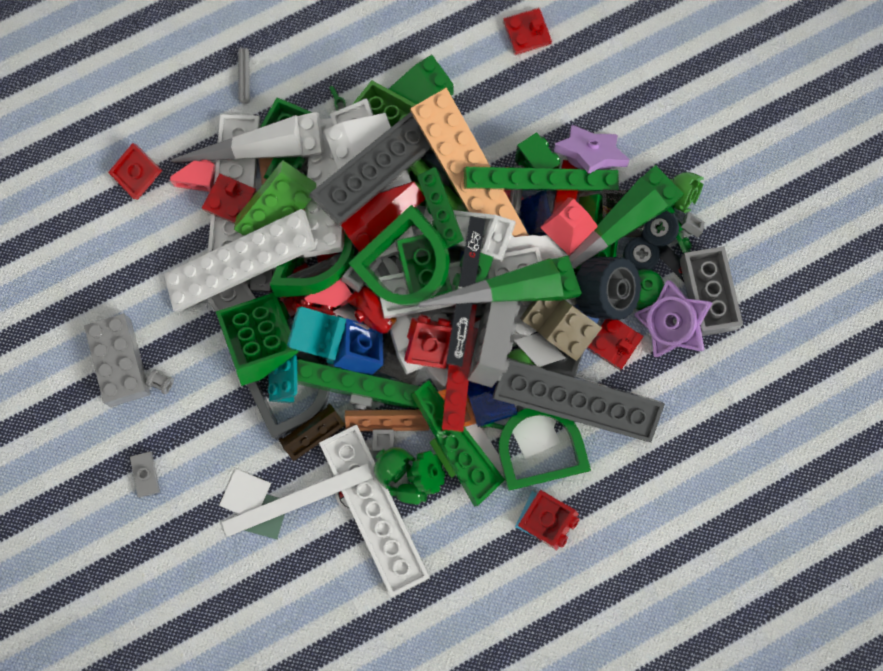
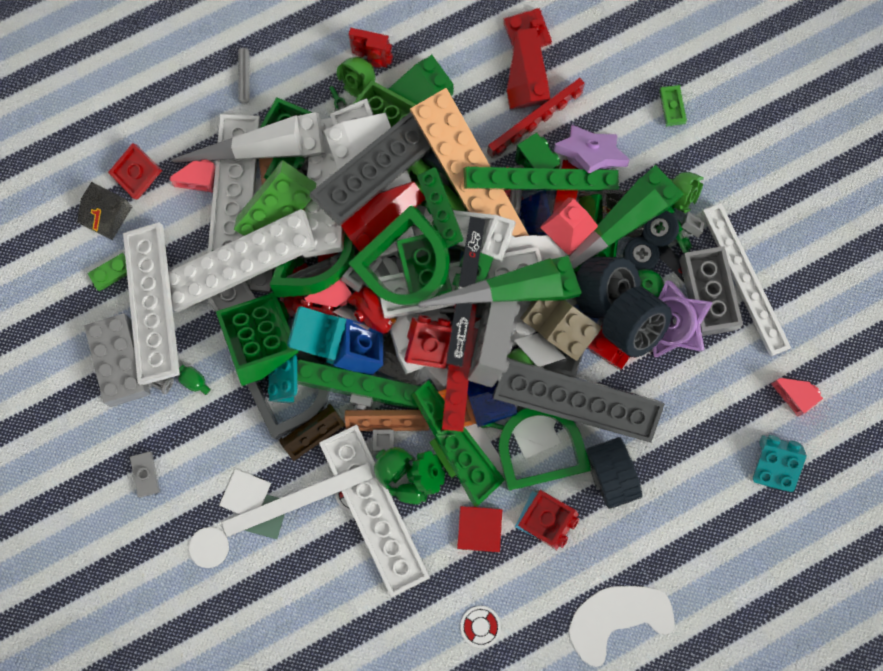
(102, 211): none -> clear smoke slope
(109, 272): none -> bright green plate
(150, 304): none -> white plate
(192, 379): none -> green plant
(208, 547): none -> white sticker
(228, 198): red hinge -> none
(355, 74): none -> bright green cylinder
(372, 45): none -> red plate
(479, 529): none -> red tile
(480, 626): none -> sticker
(527, 75): none -> red wedge
(530, 122): none -> red plate
(614, 473): none -> black wheel
(617, 609): none -> white sticker
(636, 321): none -> black wheel
(673, 105): none -> bright green plate
(746, 280): none -> white plate
(779, 463): none -> teal bracket
(798, 394): none -> coral slope

